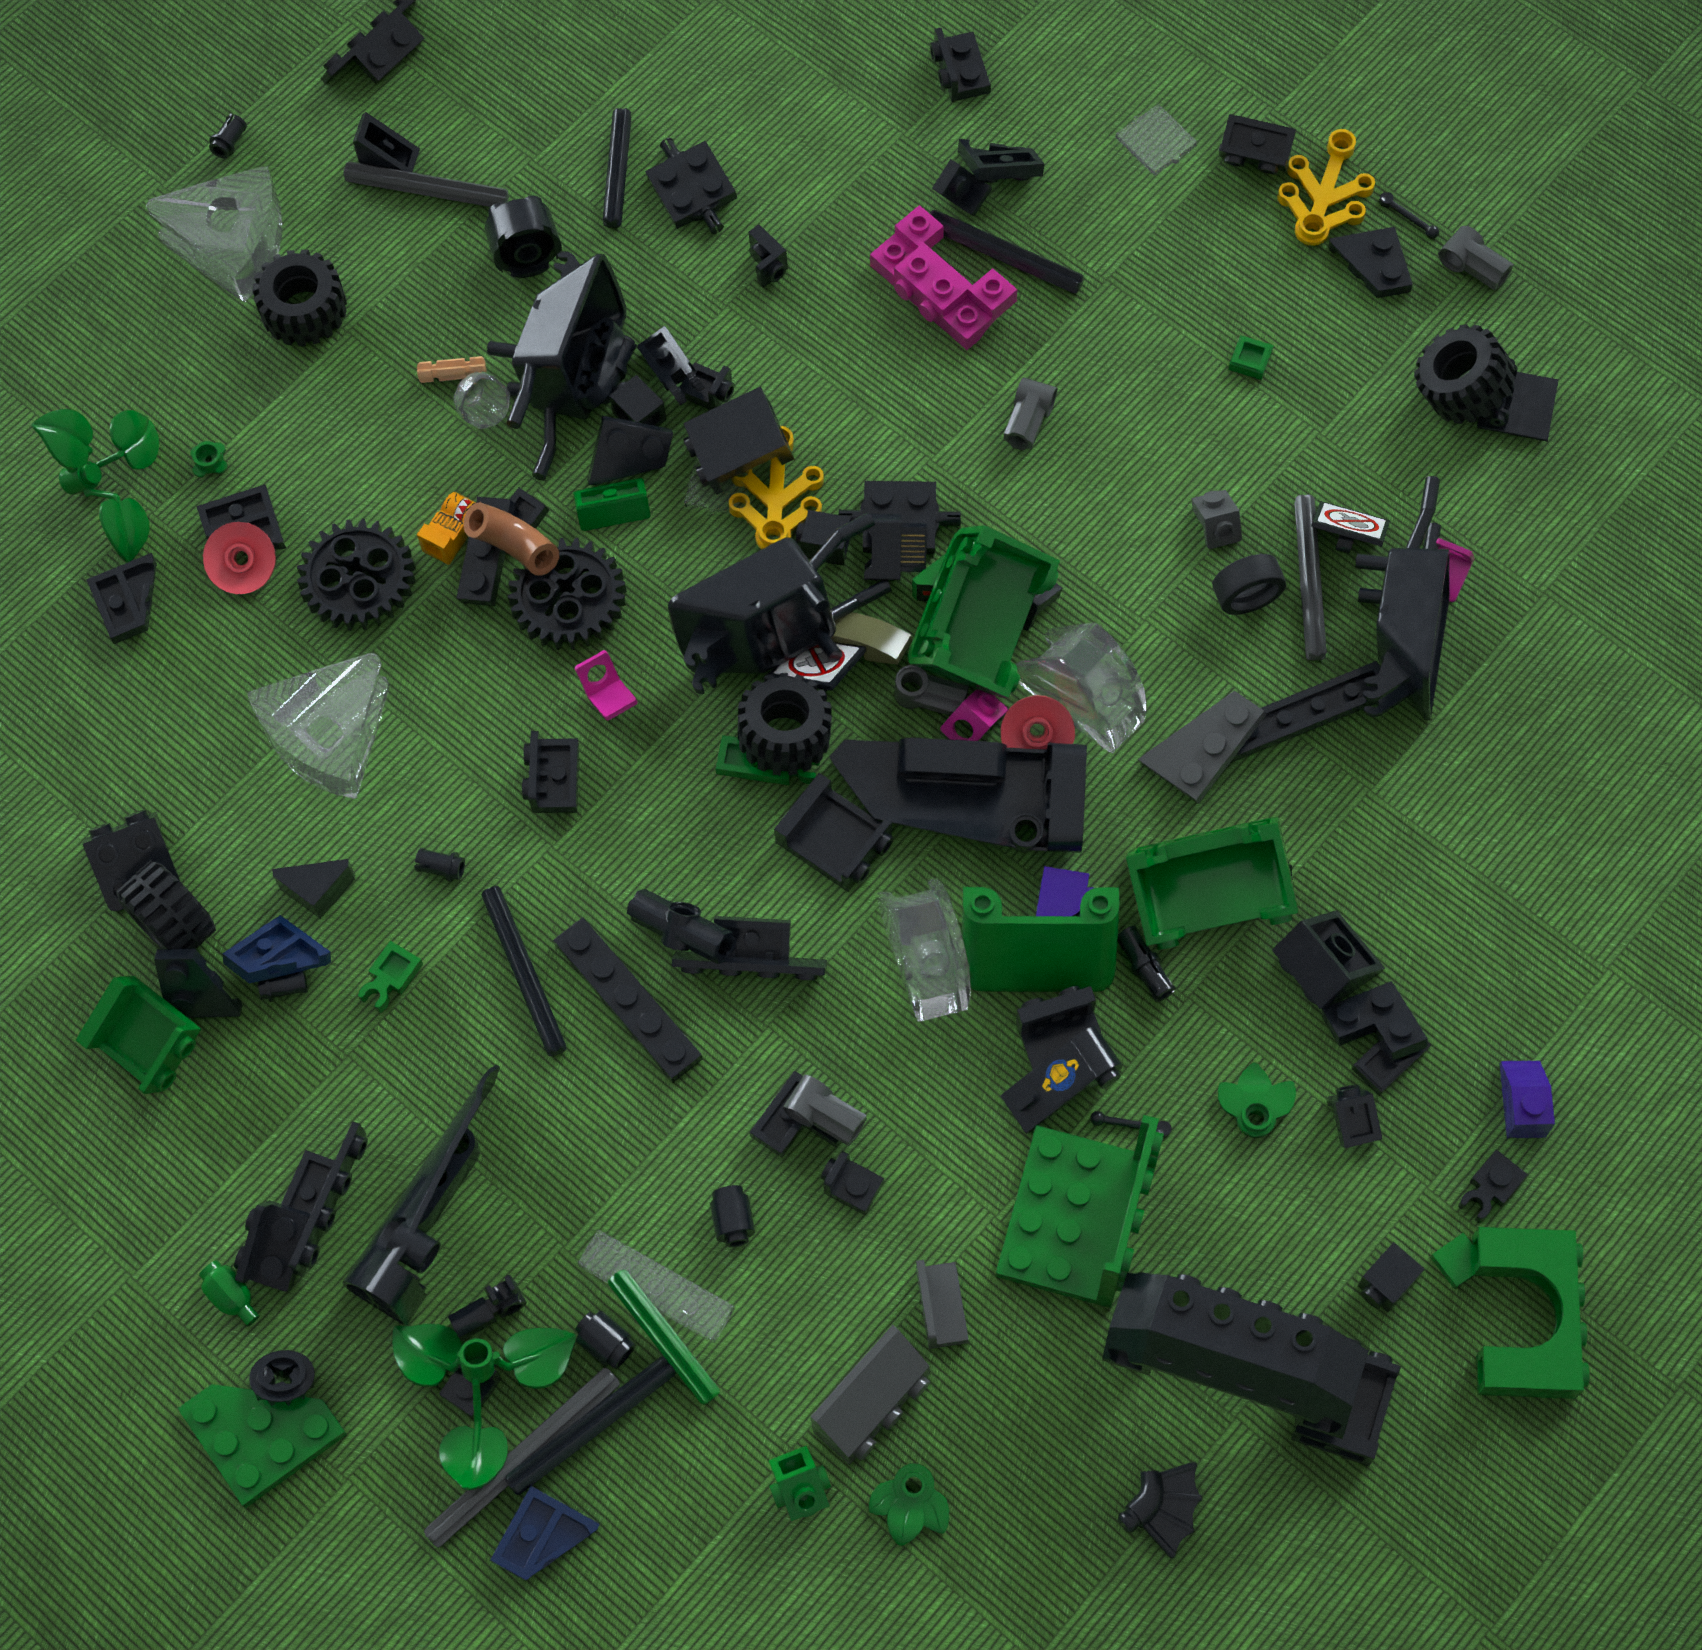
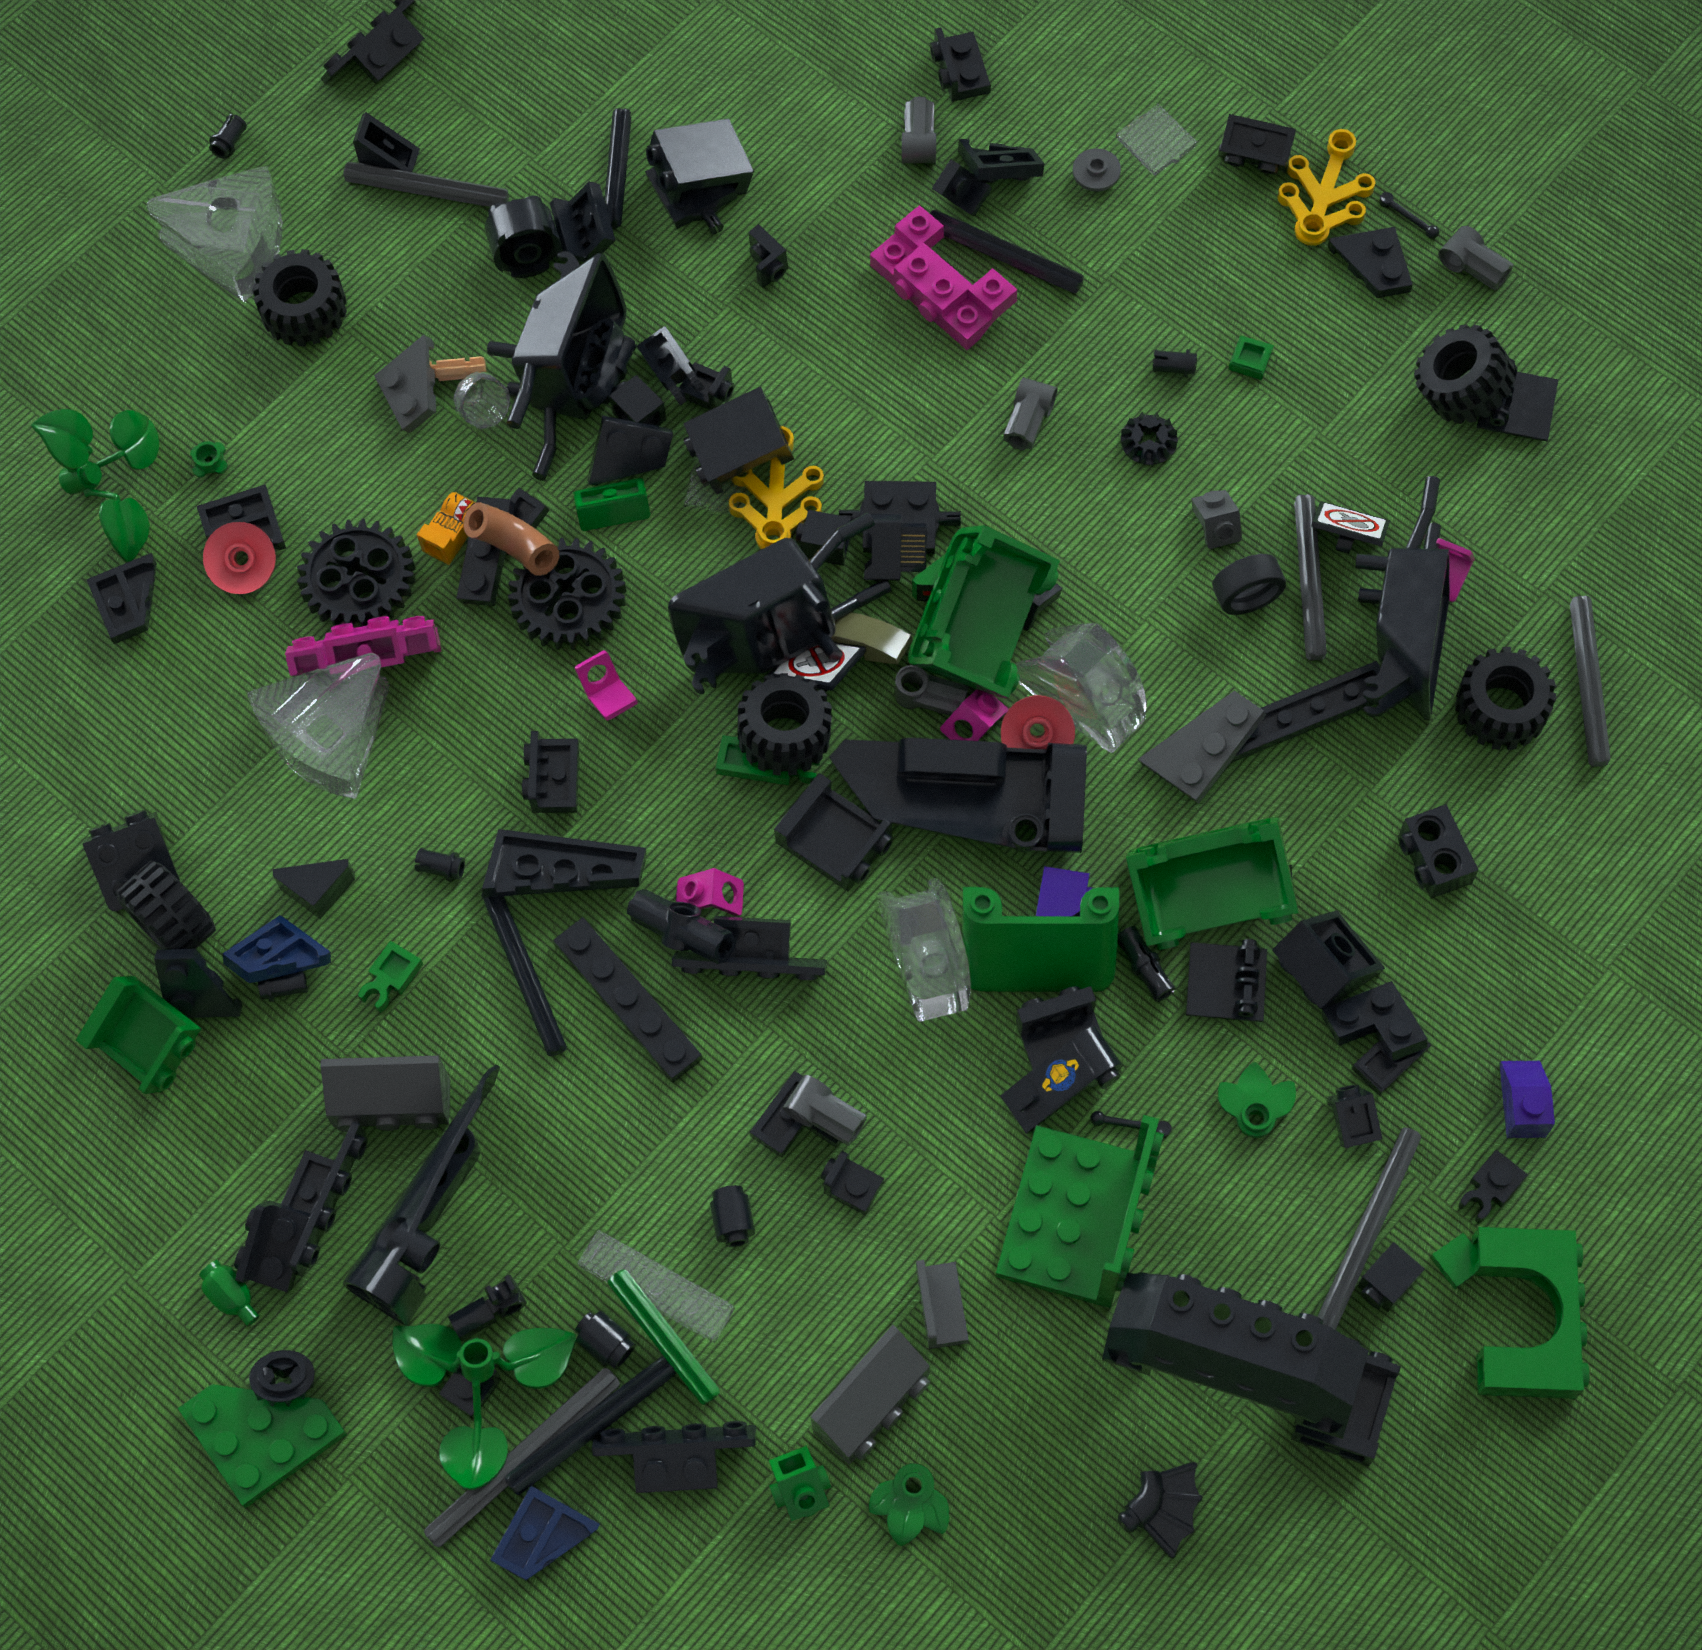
(378, 637): none -> dark pink bracket
(386, 1092): none -> dark grey slope
(410, 384): none -> dark grey wing
(553, 864): none -> black wing
(583, 223): none -> black bracket
(674, 1457): none -> black bracket
(699, 158): none -> panel
(705, 890): none -> dark pink bracket
(919, 134): none -> dark grey piece
(1096, 169): none -> dark grey piece
(1149, 452): none -> black gear
(1175, 362): none -> black pin
(1227, 981): none -> black hinge
(1369, 1227): none -> dark grey axle
(1447, 850): none -> black brick
(1510, 672): none -> black tyre
(1590, 681): none -> dark grey axle

